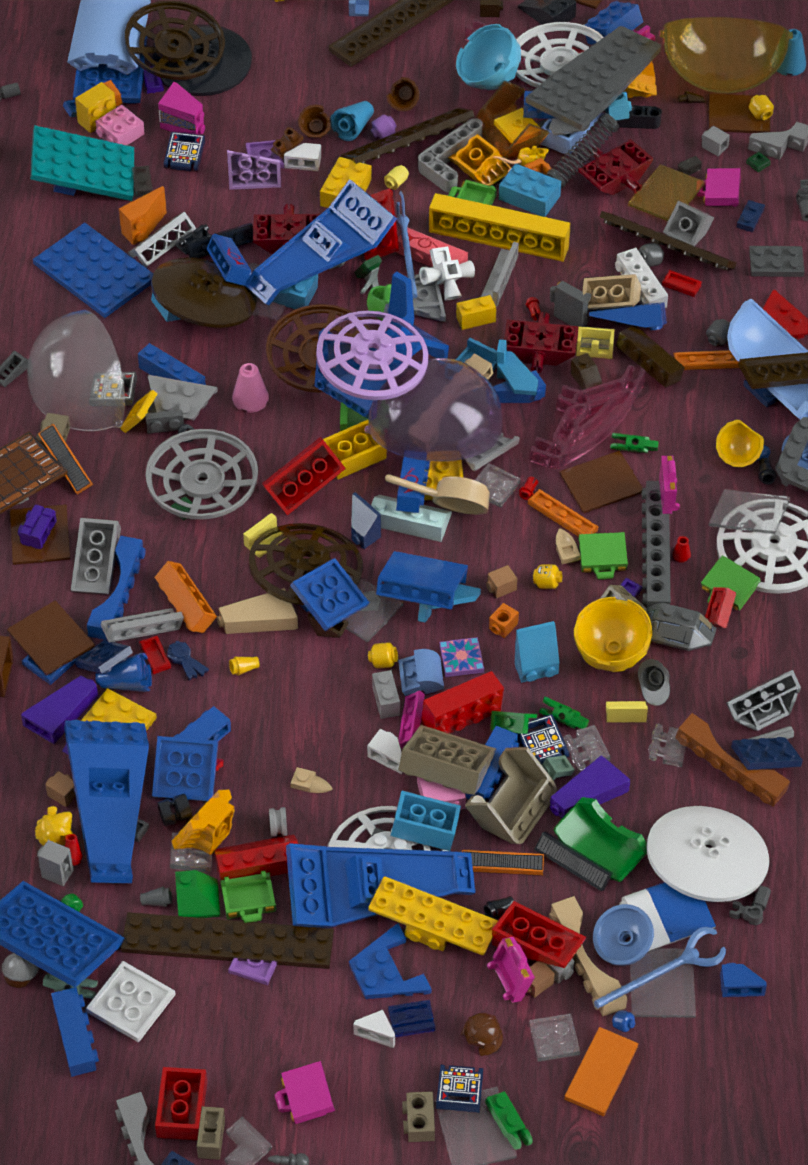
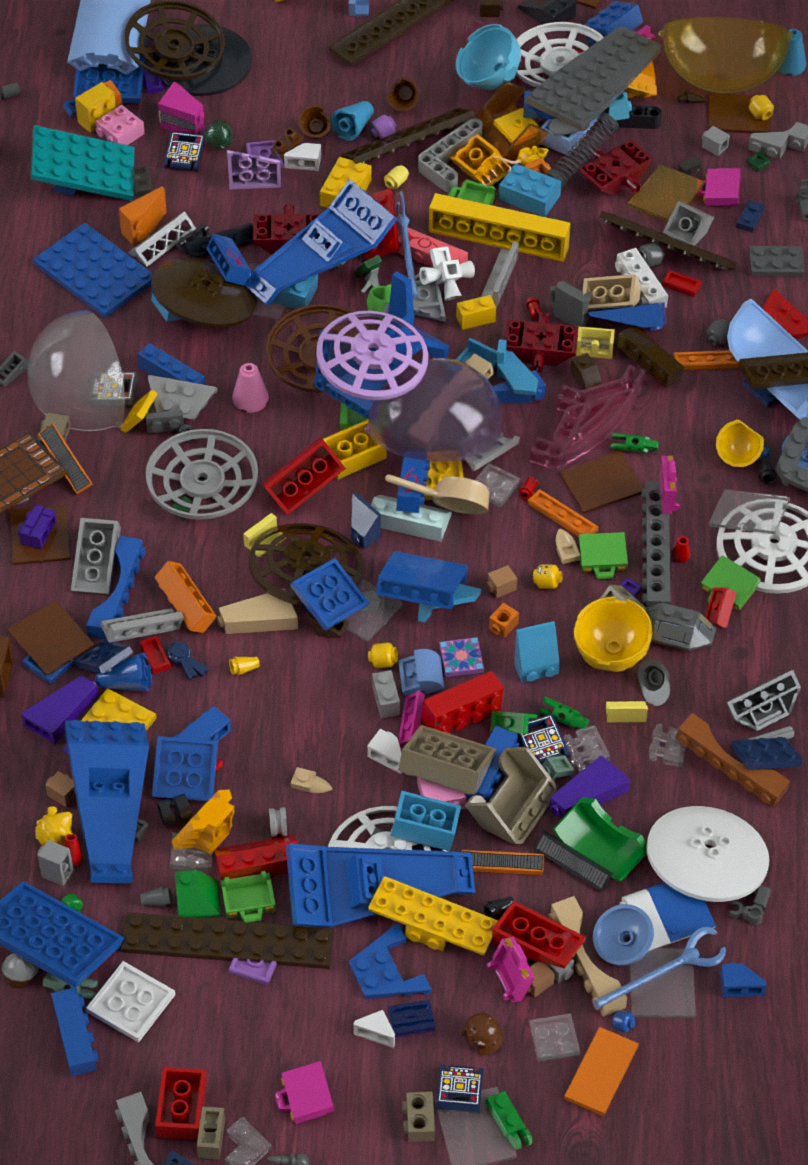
(218, 134): none -> clear green hat

